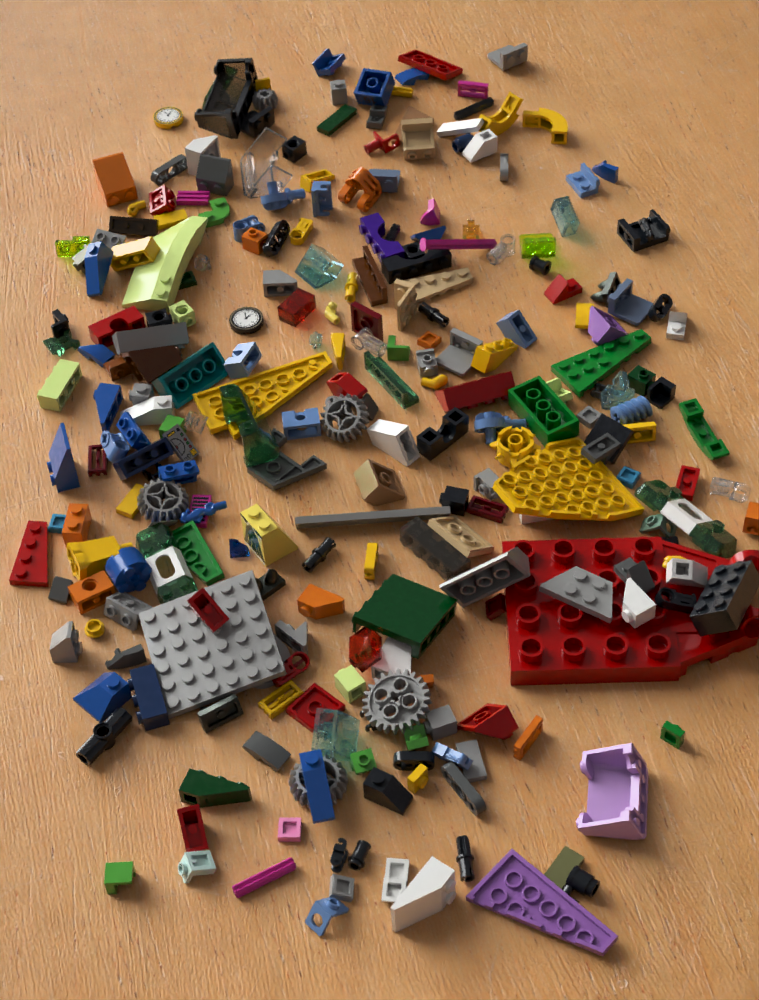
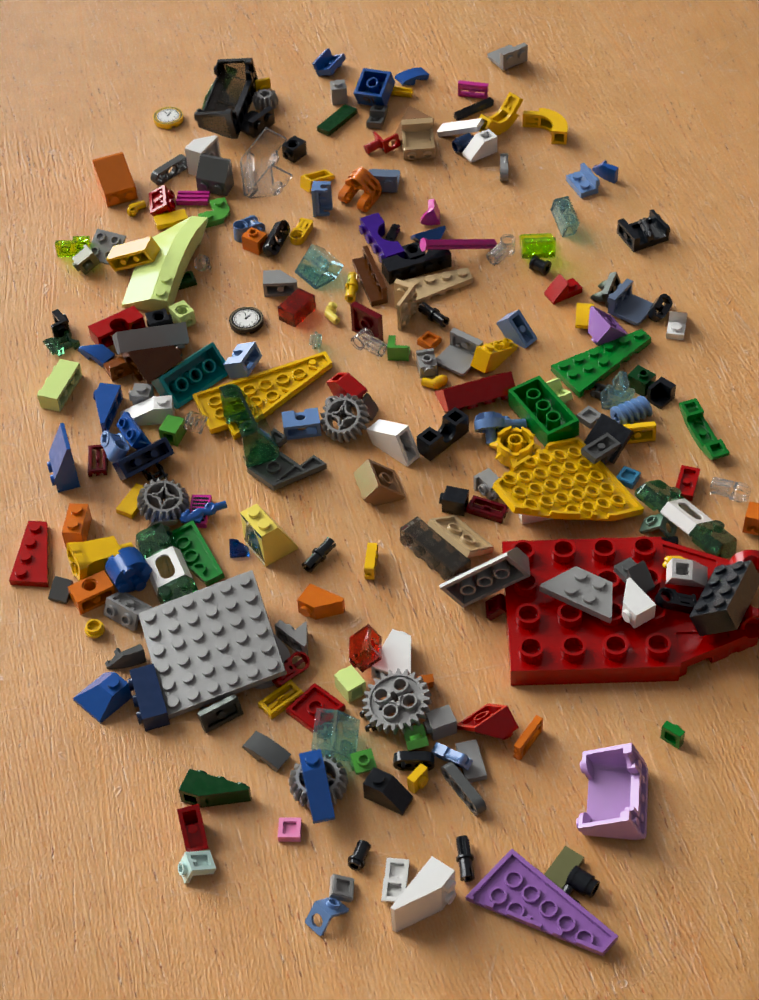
(56, 523): dark azure tile -> none
(65, 644): light grey slope -> none
(97, 264): blue slope -> none
(110, 730): black piece -> none
(118, 874): bright green panel -> none
(133, 226): dark brown plate -> none
(180, 472): blue bracket -> none
(181, 443): light grey tile -> none
(207, 610): red slope -> none
(264, 877): dark pink axle -> none
(270, 583): pearl dark grey tile -> none
(280, 200): medium blue pin -> none
(338, 345): yellow slope -> none
(339, 856): black piece -> none
(371, 517): light grey tile -> none
(390, 381): clear green fence -> none
(406, 613): dark green panel -> none
(430, 64): red tile -> none
(470, 231): clear yellow tile -> none

